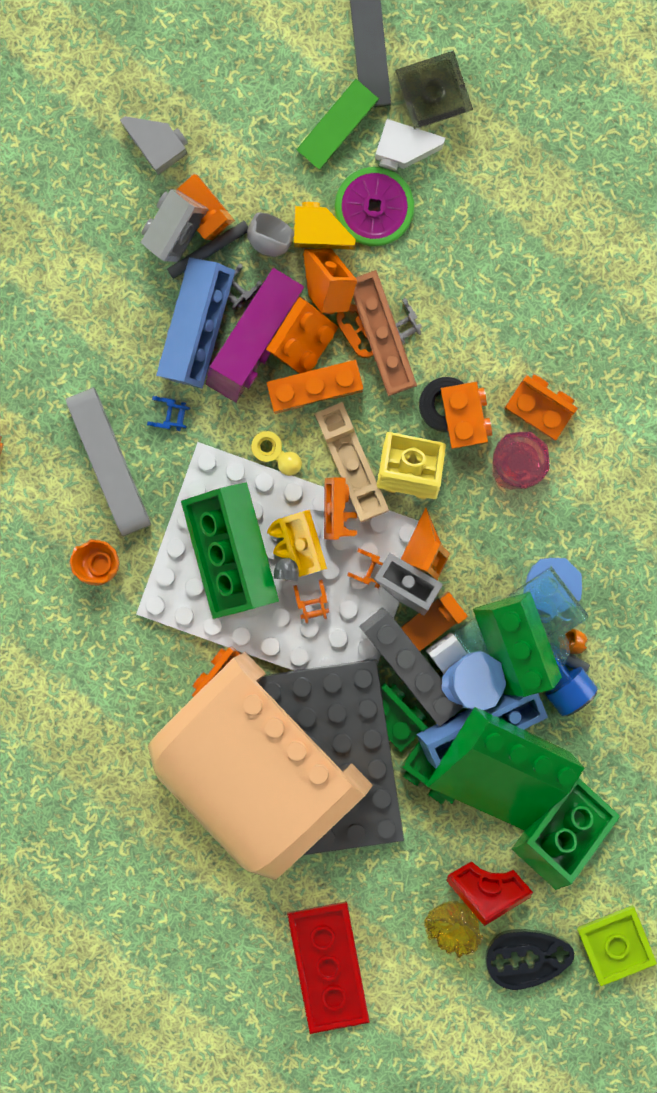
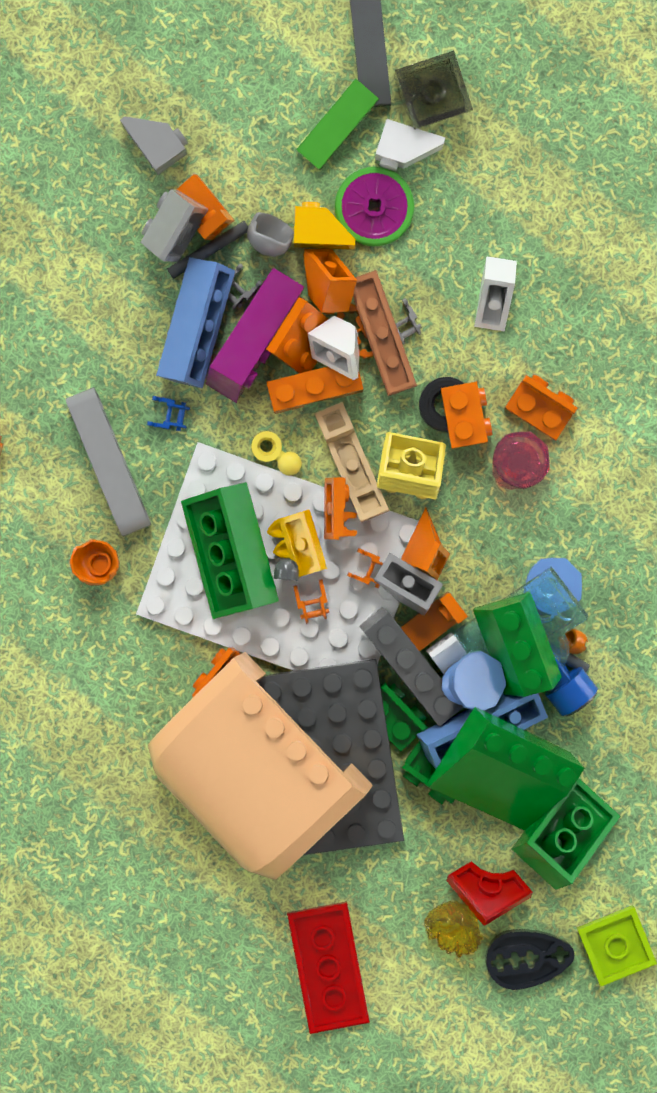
(336, 346): none -> white slope
(495, 293): none -> white slope

